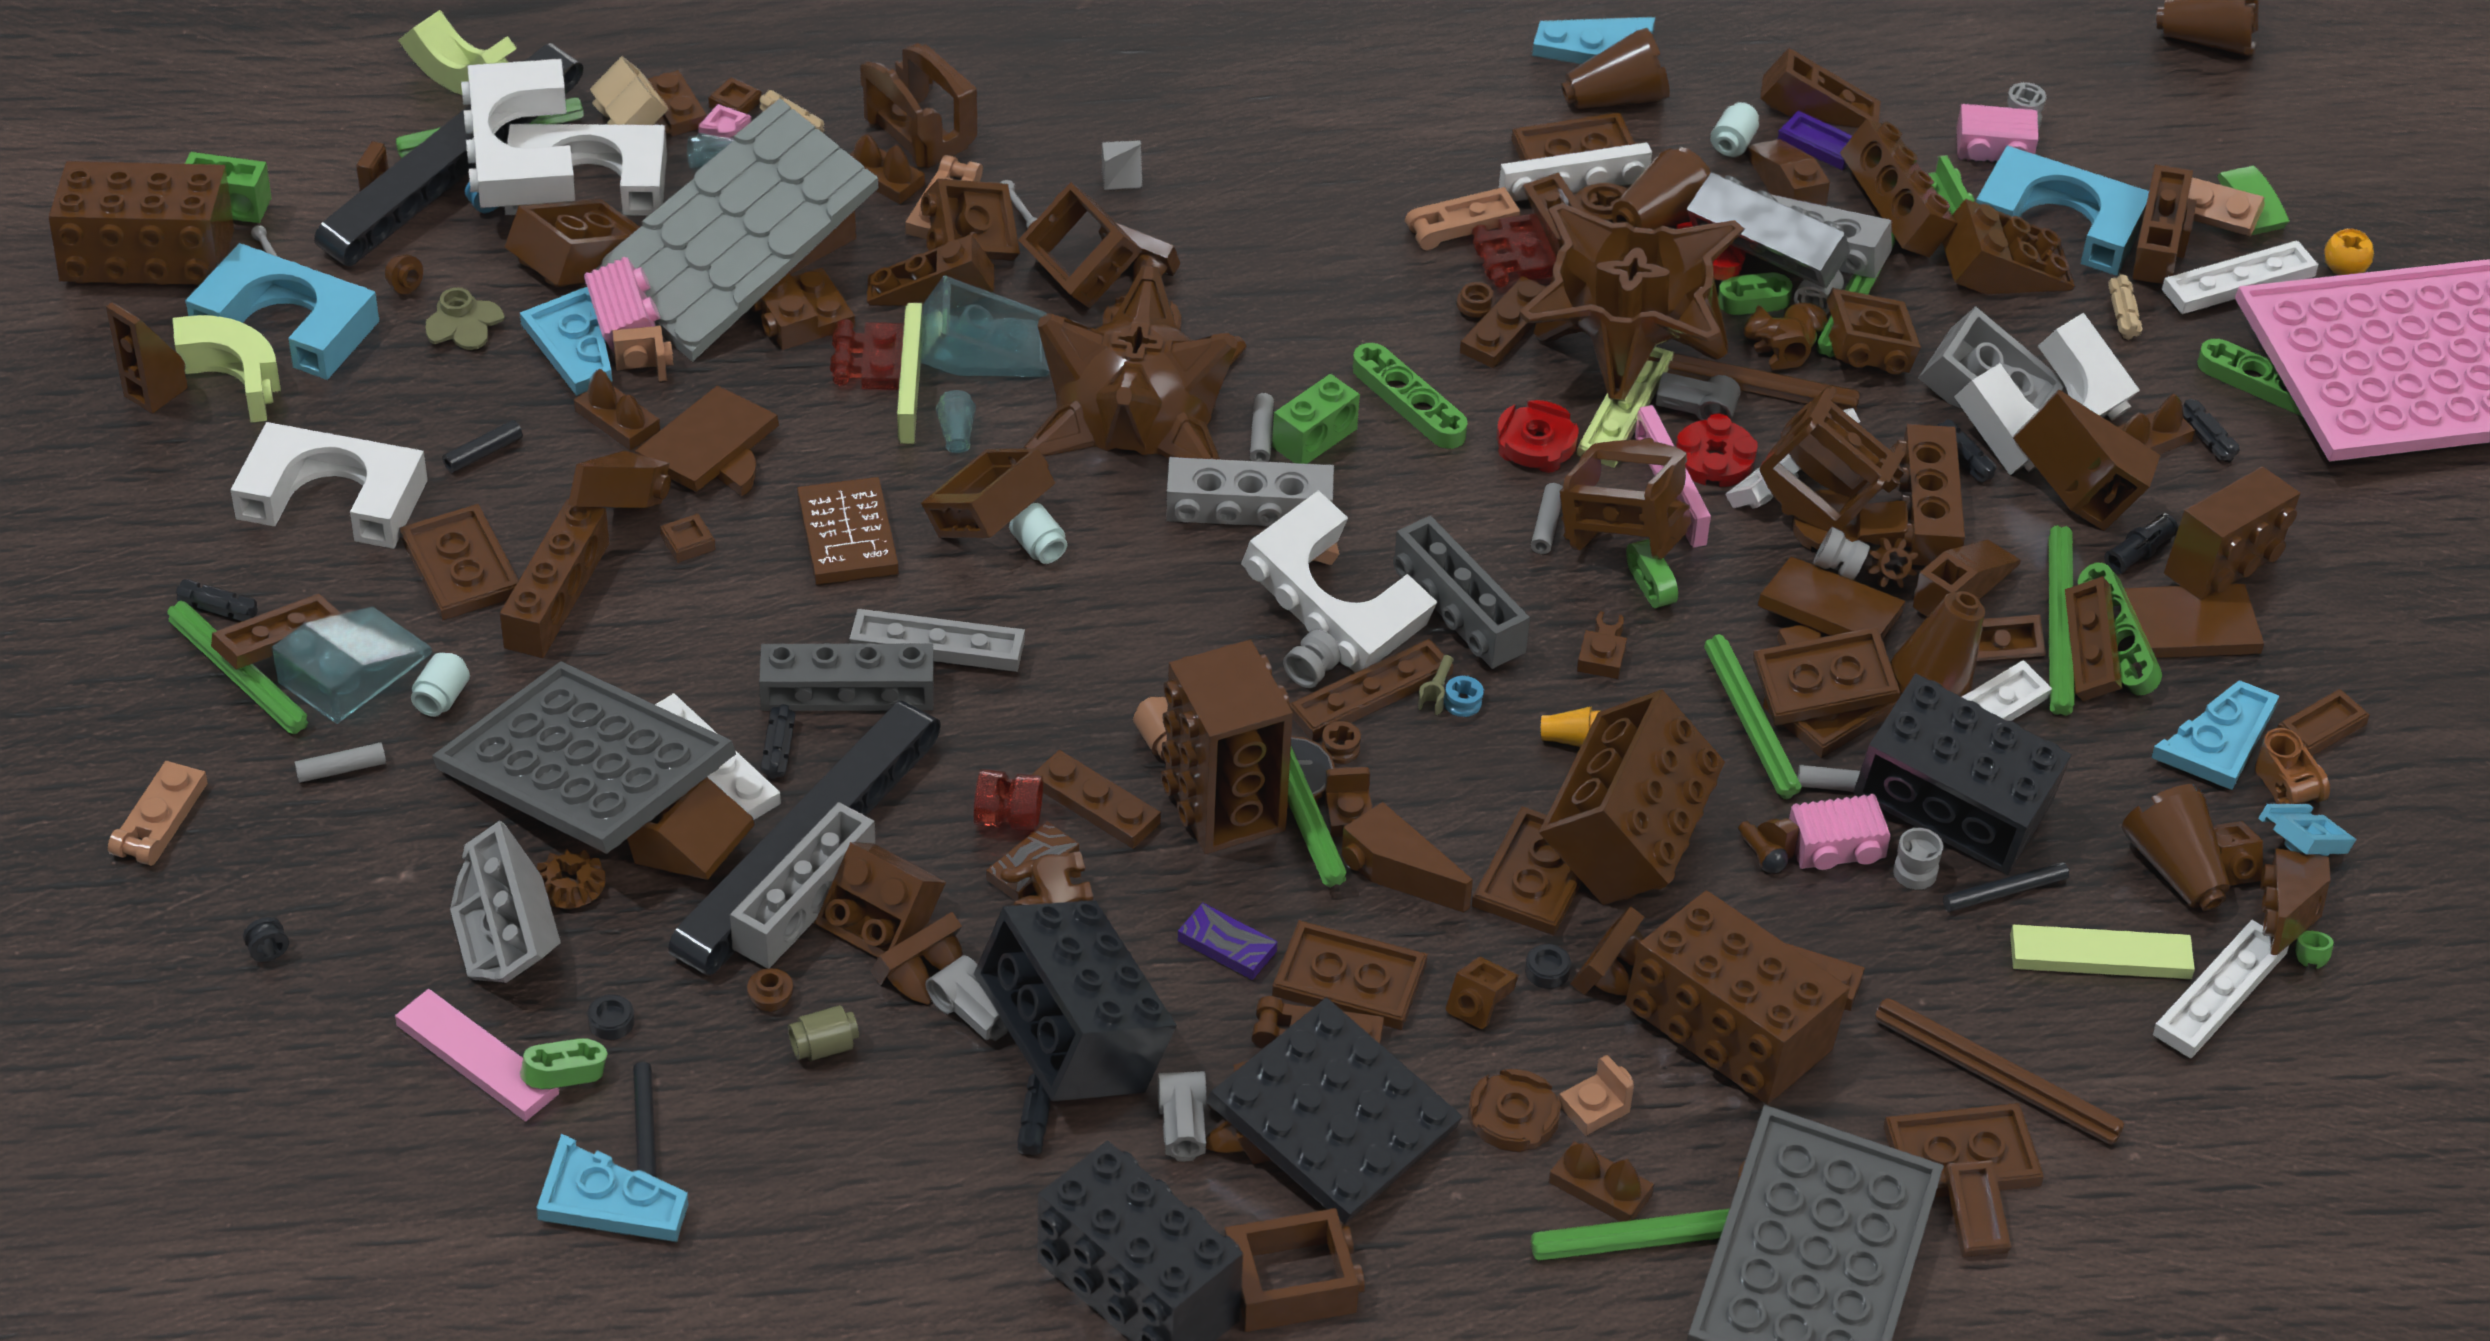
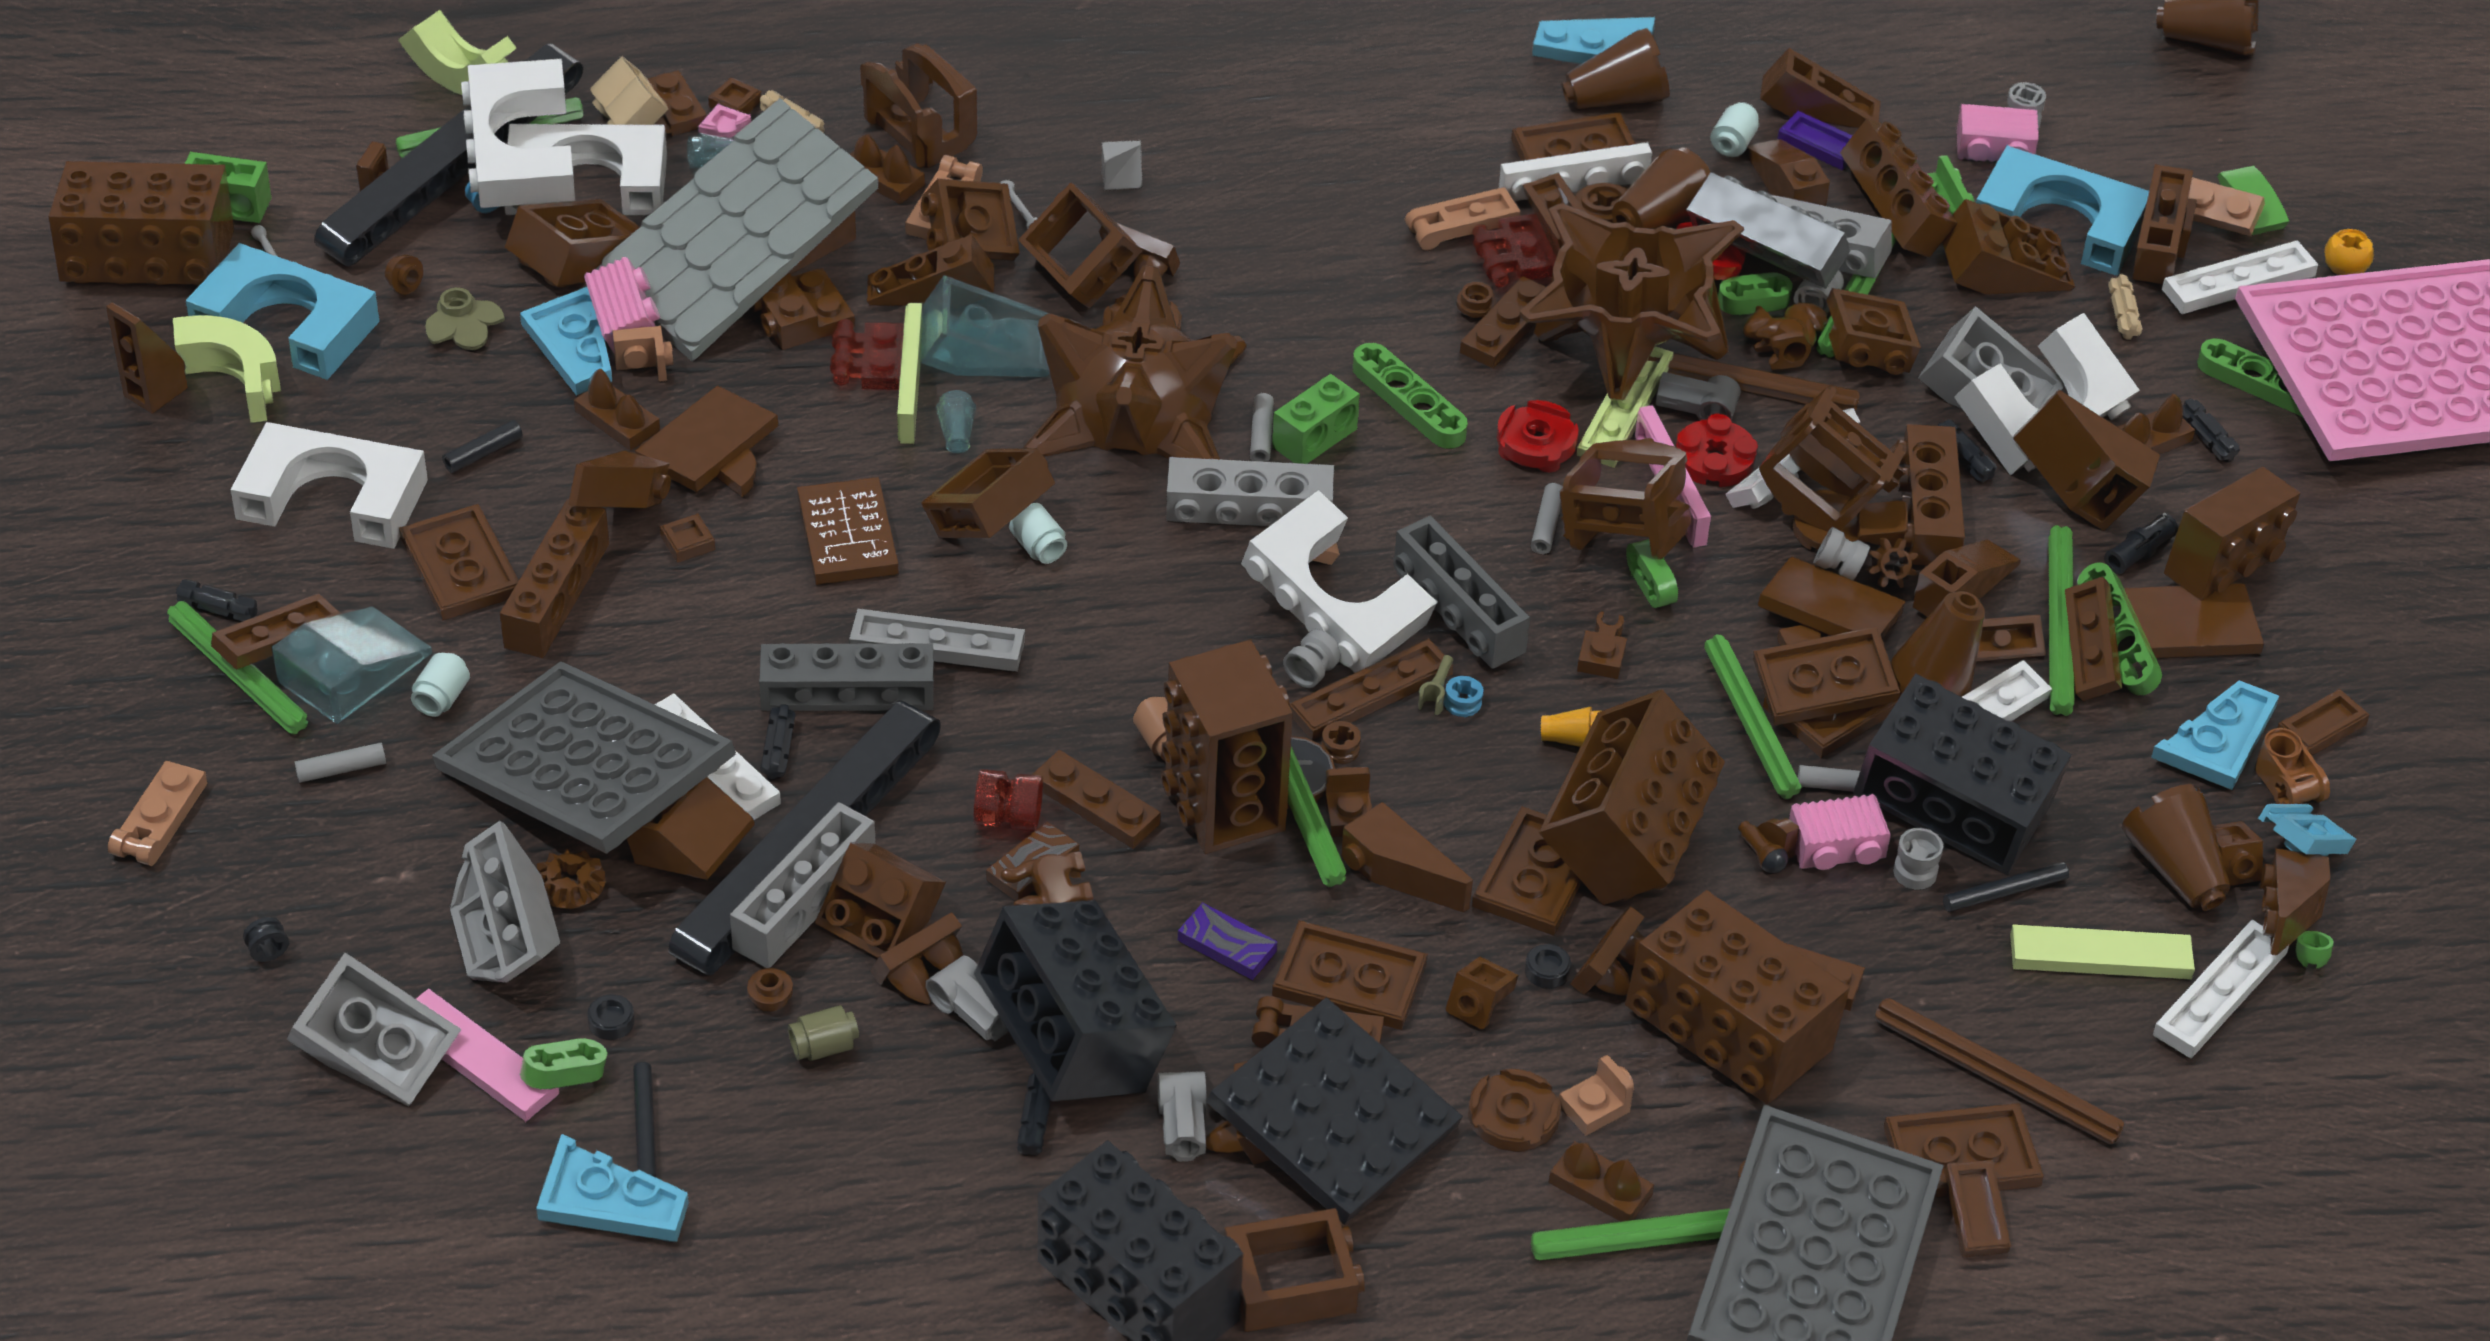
(373, 1031): none -> light grey slope

